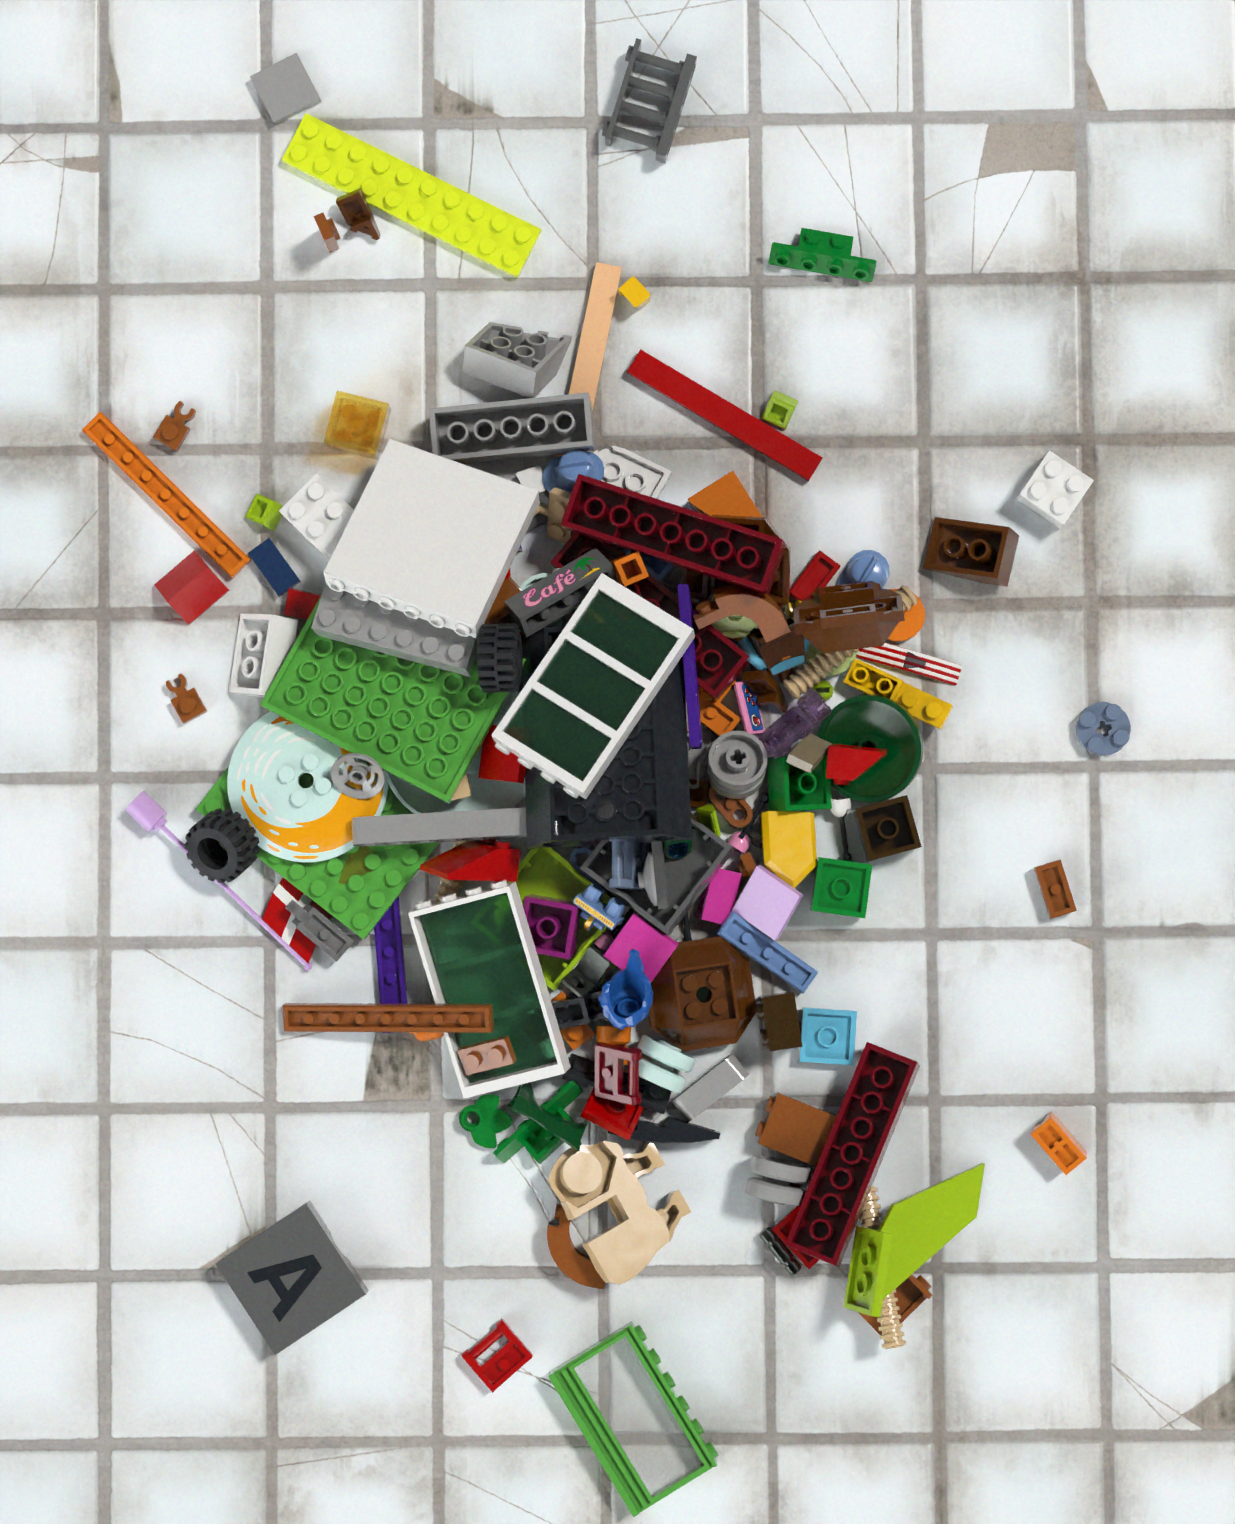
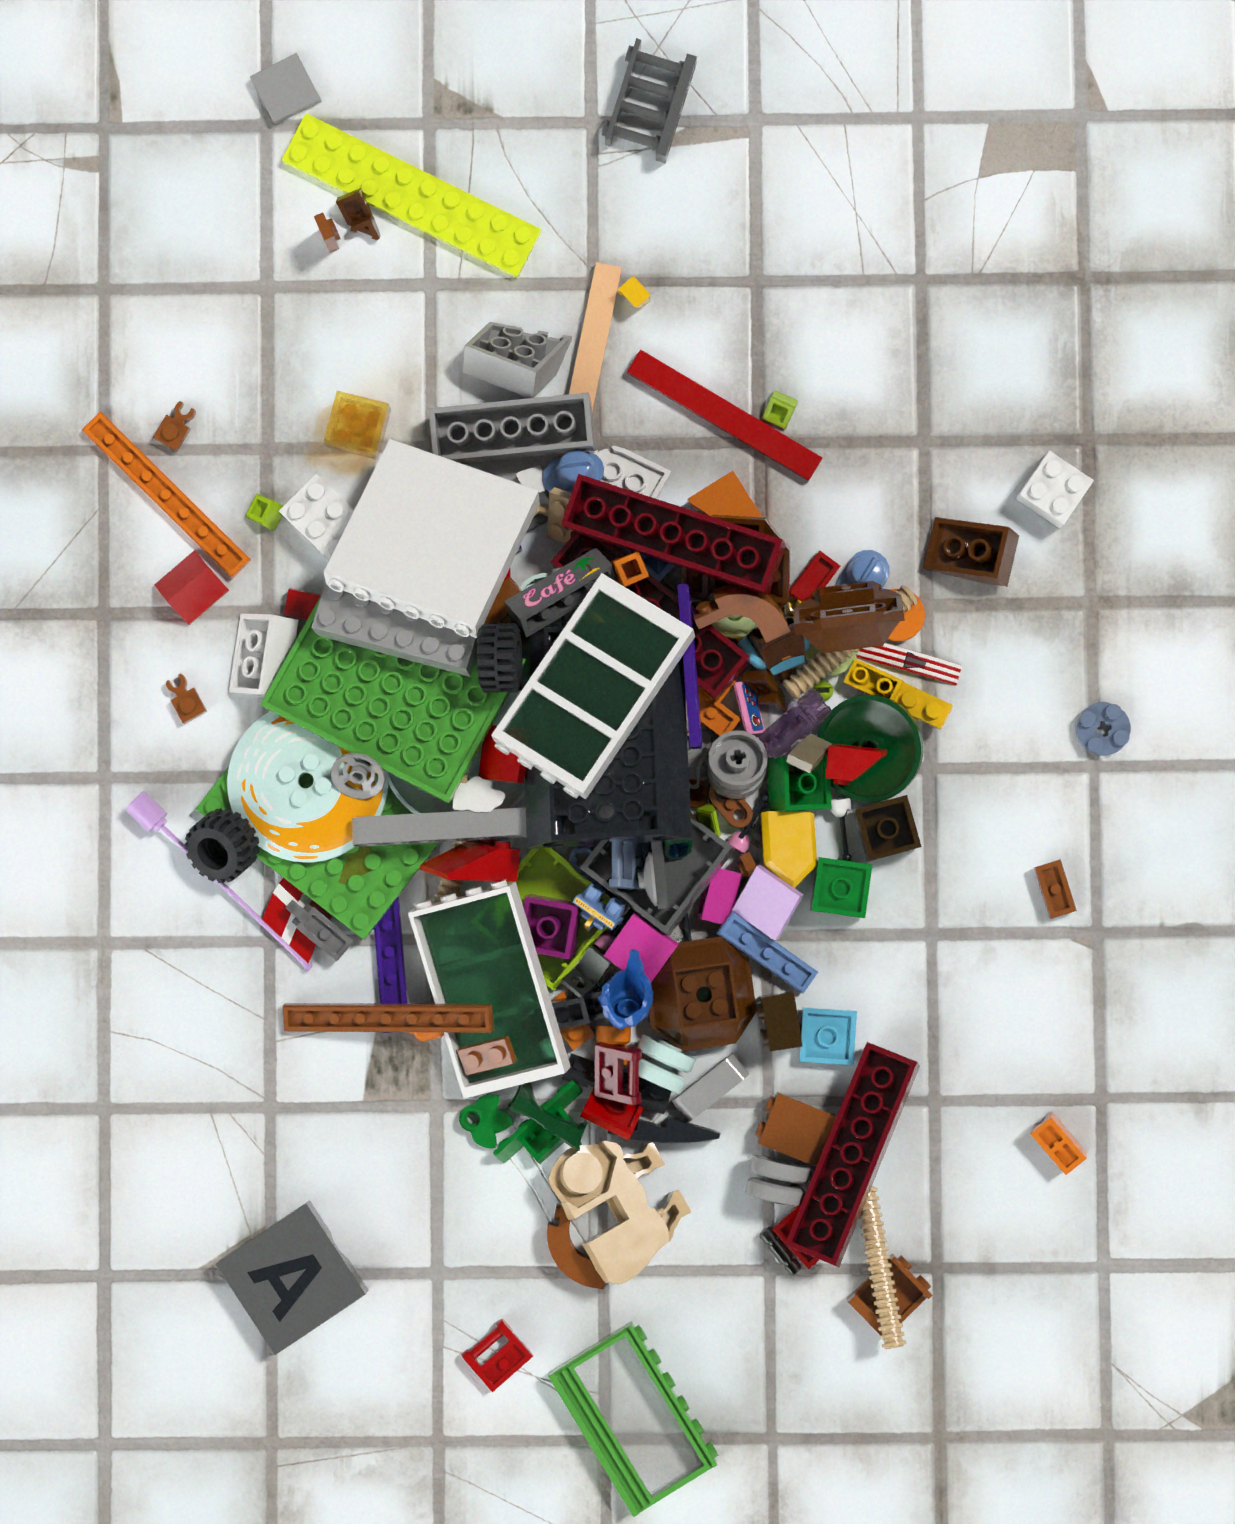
(274, 567): dark blue tile -> none
(477, 796): none -> white sticker
(823, 254): green bracket -> none
(908, 1238): lime piece -> none

